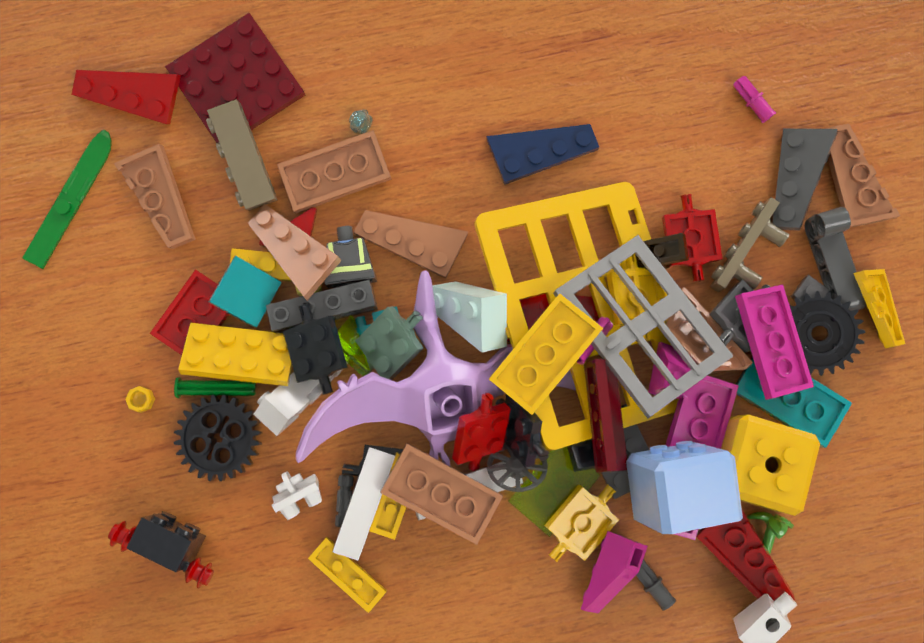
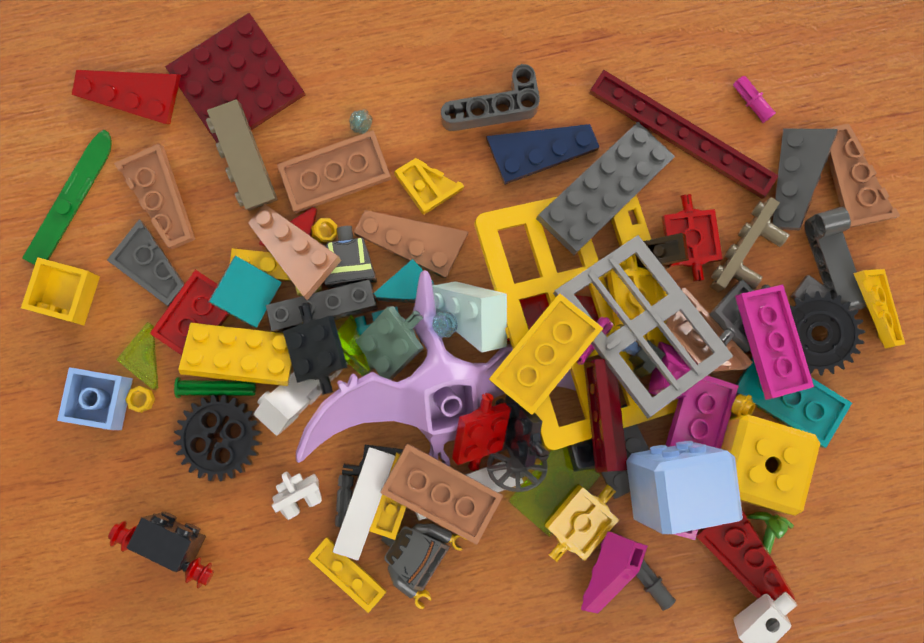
(60, 291): none -> yellow piece
(94, 399): none -> light blue brick
(141, 357): none -> clear neon green tile
(147, 264): none -> dark grey wing
(324, 230): none -> yellow tile
(401, 286): none -> teal slope
(416, 556): none -> dark grey torso
(426, 185): none -> yellow wing
(444, 324): none -> clear light blue plate
(488, 103): none -> dark grey beam
(605, 188): none -> dark grey plate
(641, 360): none -> pearl dark grey piece
(683, 134): none -> dark red plate
(743, 405): none -> yellow plate

